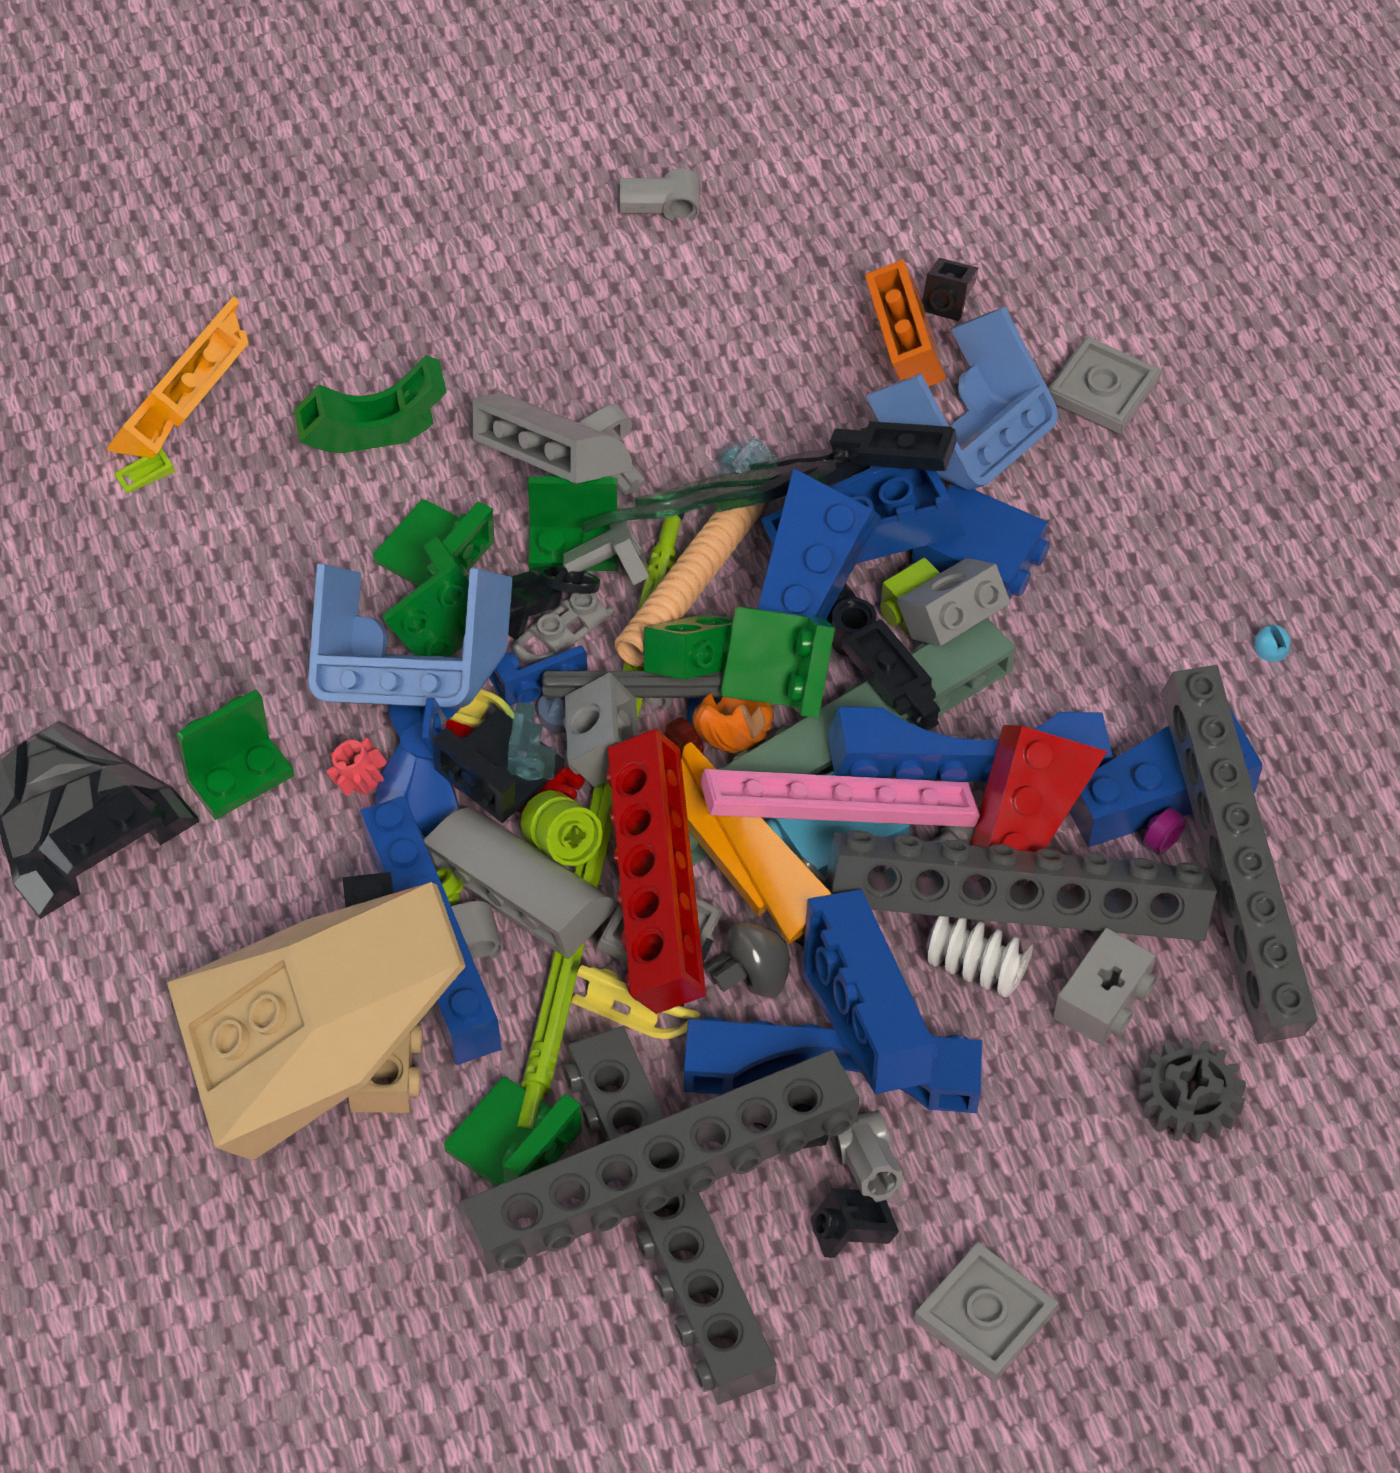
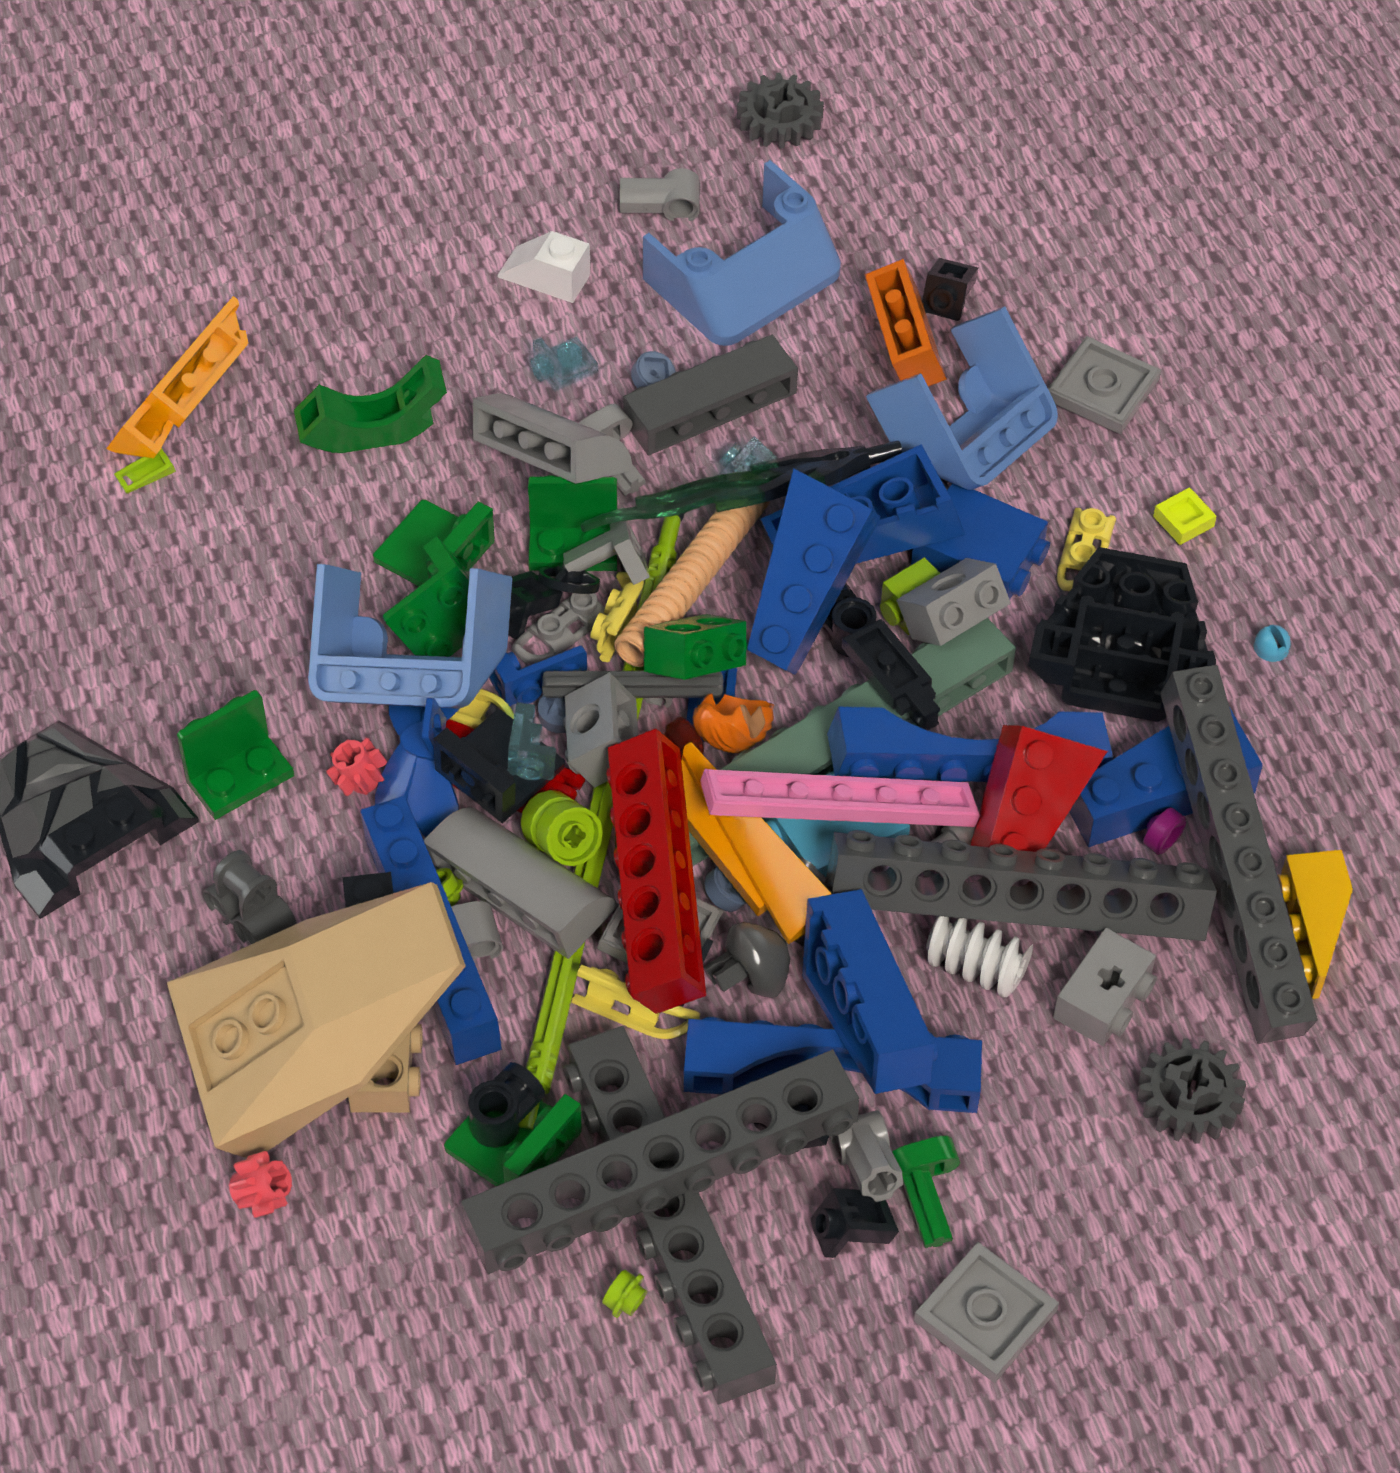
(247, 899): none -> dark grey piece
(260, 1184): none -> coral gear
(514, 1093): none -> black piece
(550, 265): none -> white slope
(562, 363): none -> clear light blue bracket
(620, 610): none -> light yellow piece
(625, 1294): none -> lime plate
(651, 368): none -> sand blue tile
(710, 394): none -> dark grey brick
(722, 891): none -> sand blue tile
(756, 283): none -> medium blue windscreen
(777, 659): green bracket -> none
(780, 110): none -> dark grey gear
(896, 445): black hinge -> none
(918, 1165): none -> green piece
(1091, 525): none -> light yellow piece
(1121, 634): none -> black wedge
(1184, 516): none -> neon yellow plate
(1317, 899): none -> yellow slope

